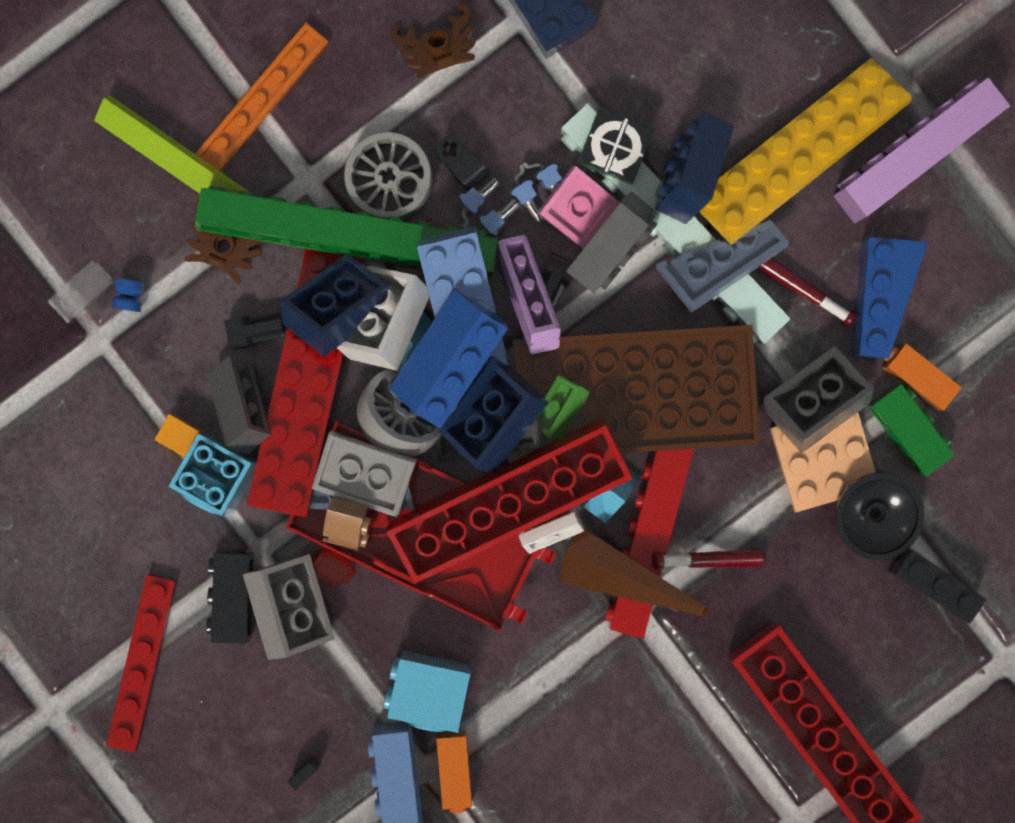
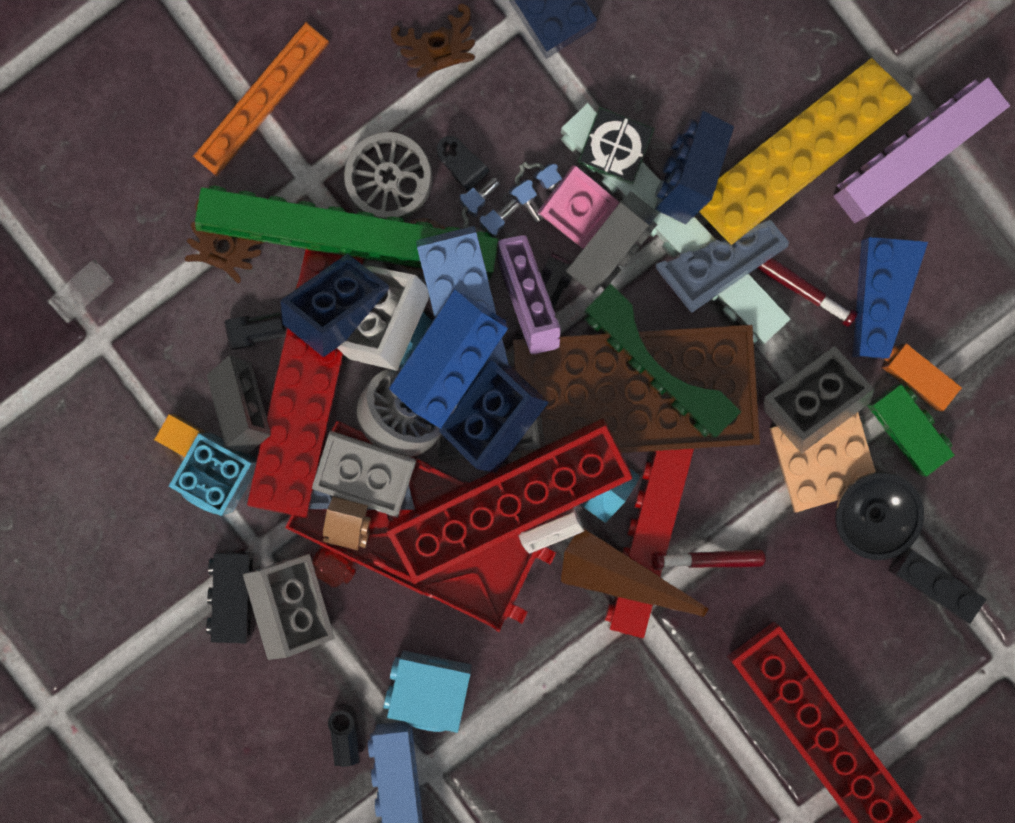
(127, 288): blue wheel -> none
(141, 663): red plate -> none
(161, 147): lime tile -> none
(303, 773): black tile -> none
(345, 737): none -> black piece
(454, 771): orange brick -> none
(564, 404): bright green slope -> none
(616, 318): none -> dark green arch

